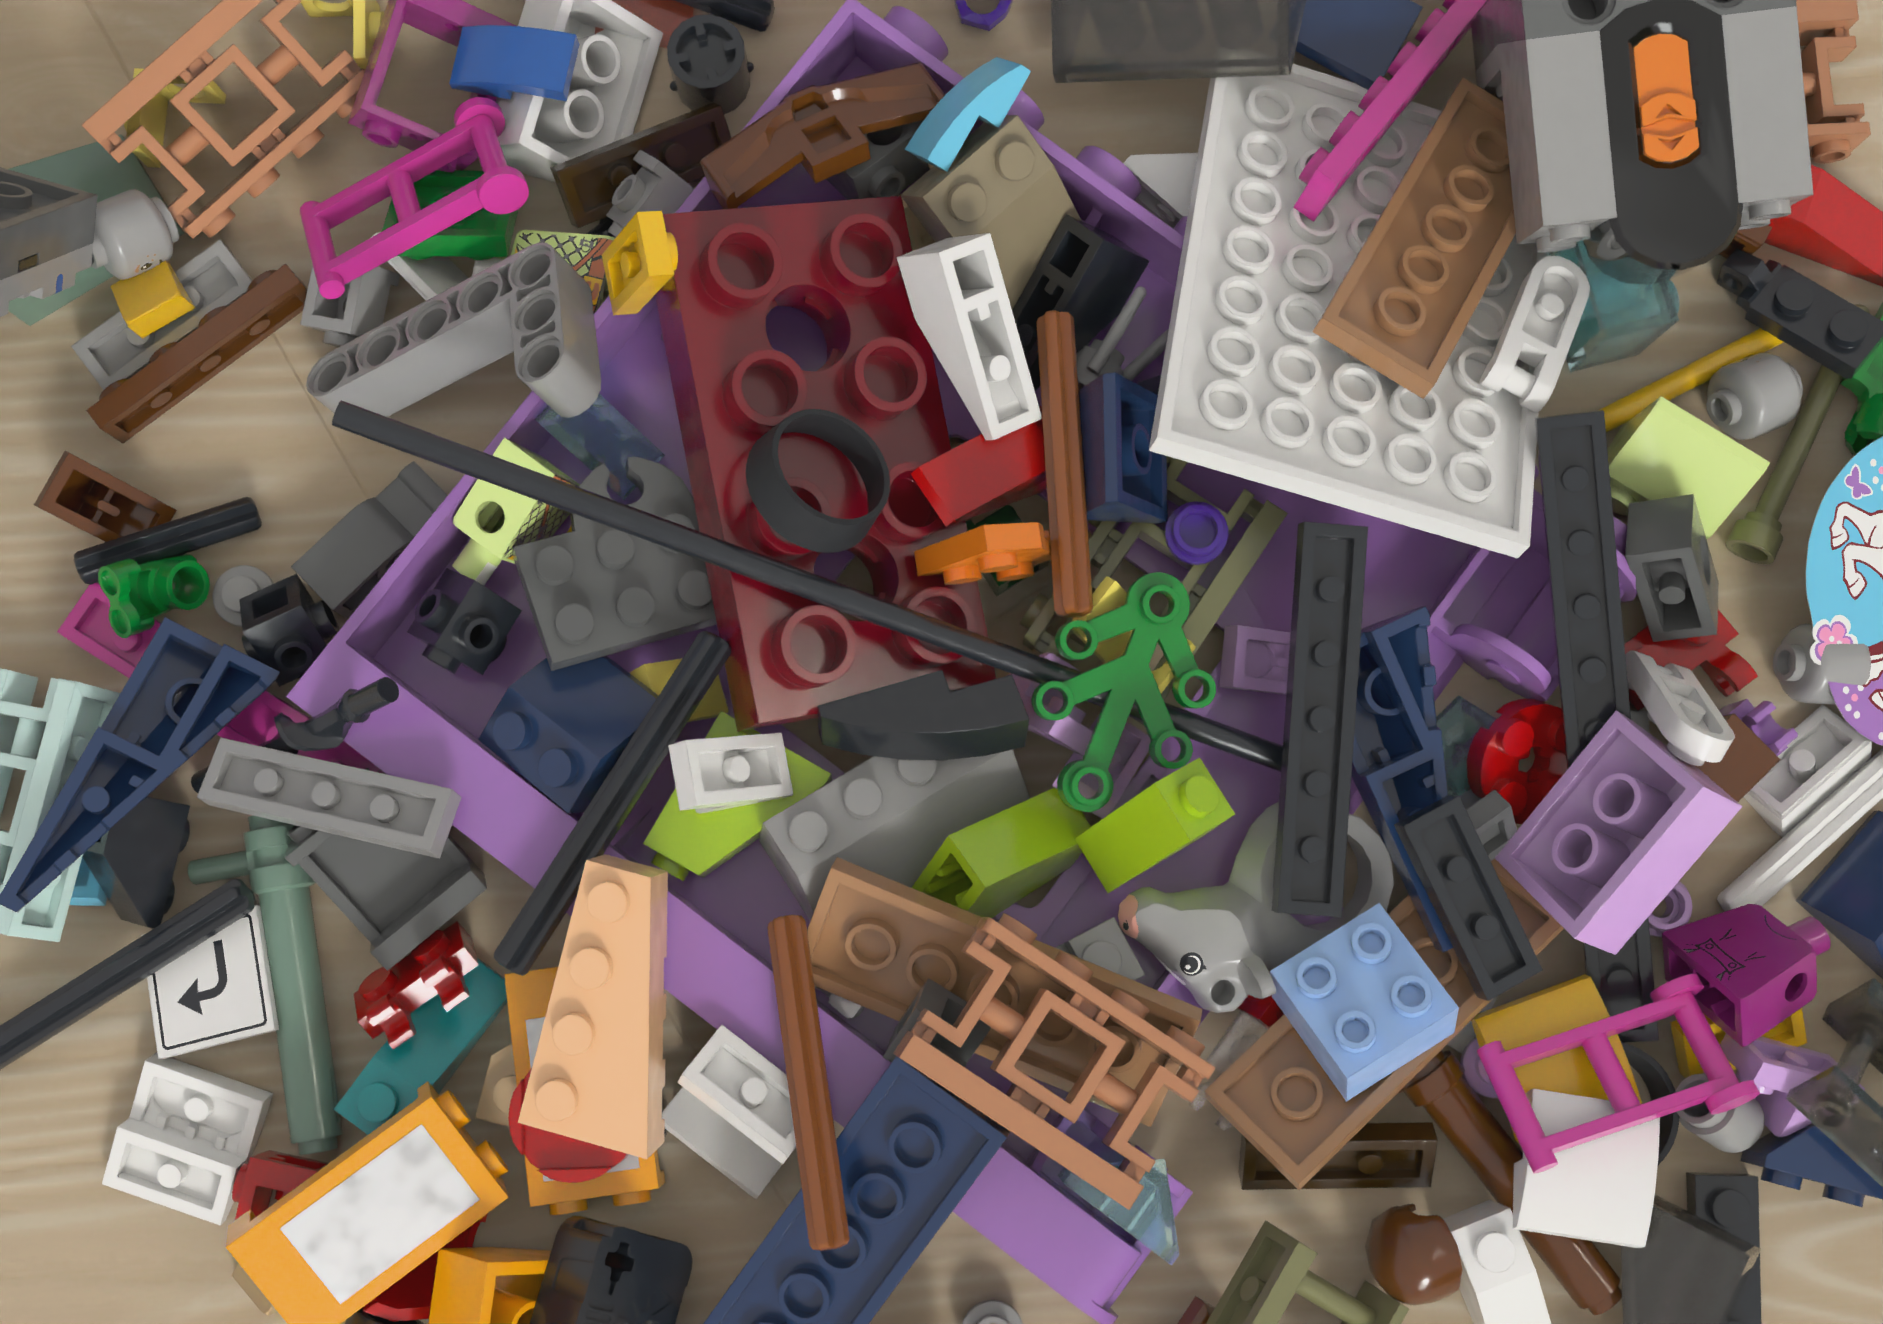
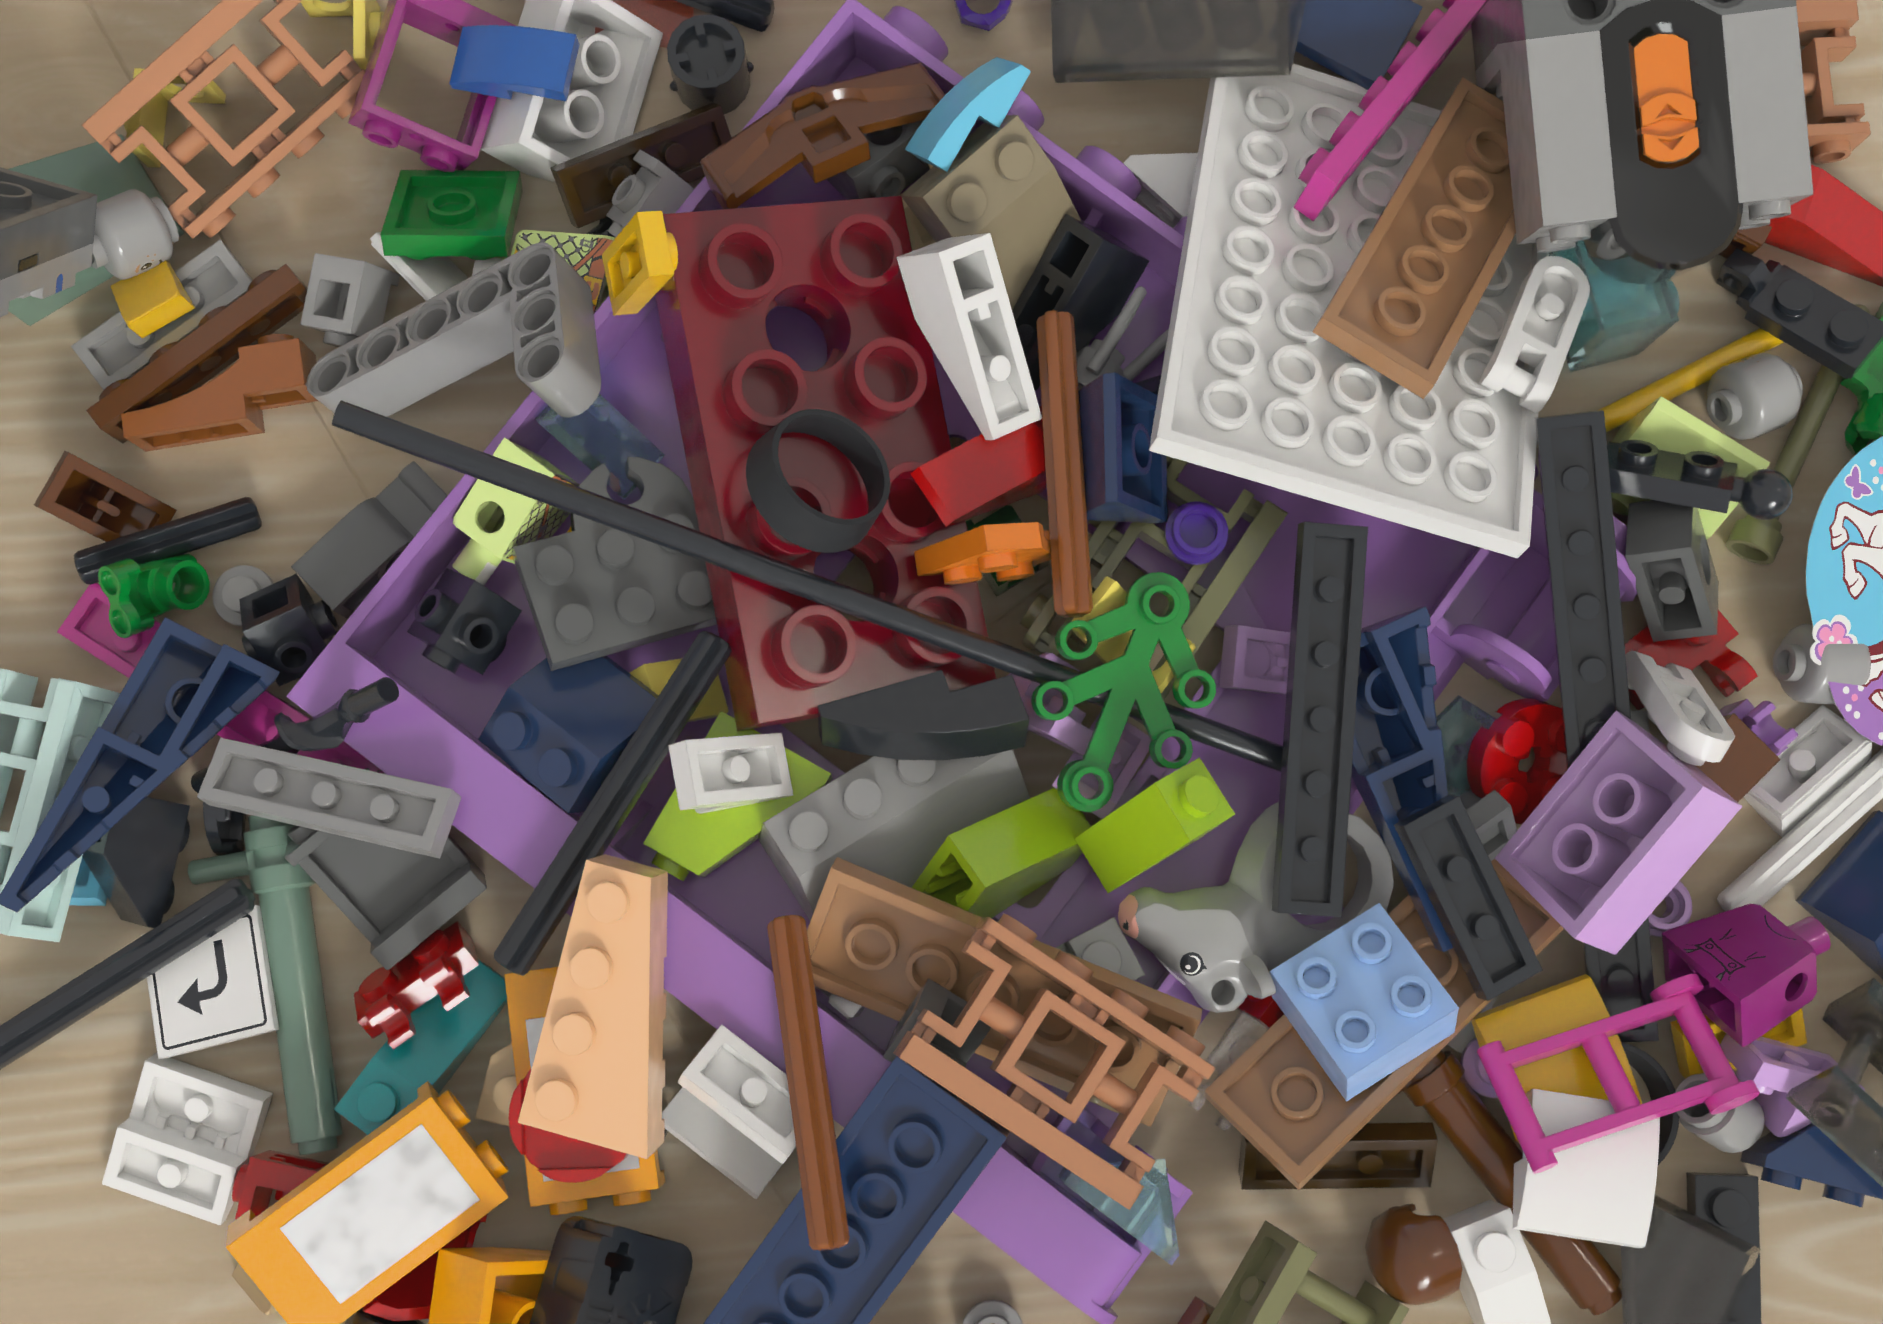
(224, 829): none -> black tile
(232, 403): none -> dark orange slope
(498, 190): dark pink piece -> none
(1695, 480): none -> black plate

